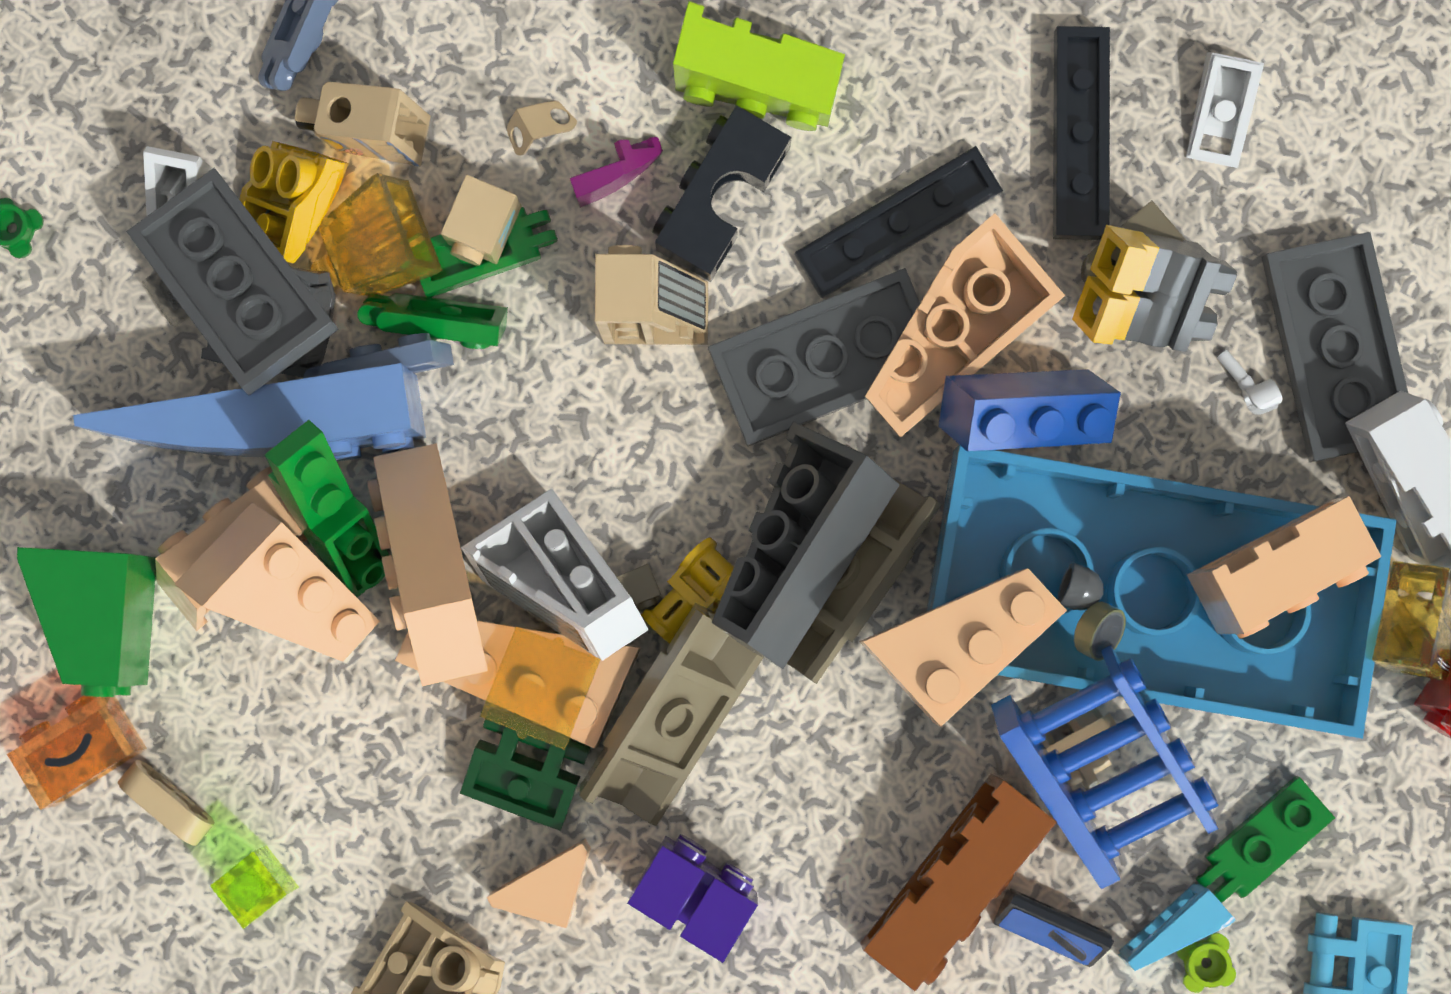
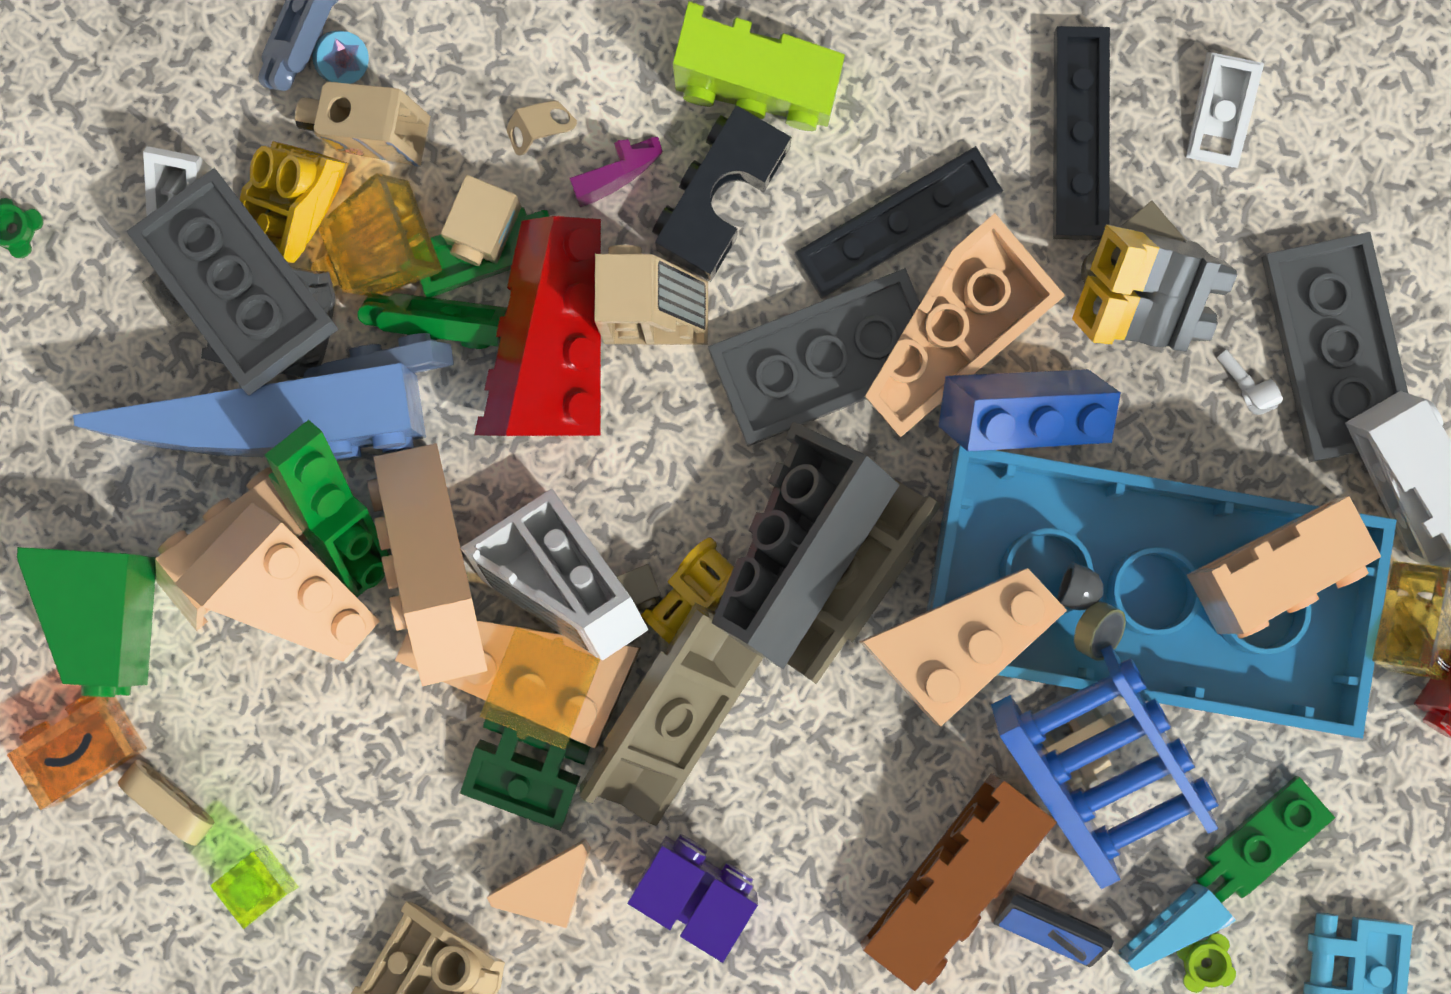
(340, 57): none -> medium azure tile
(549, 341): none -> red wedge

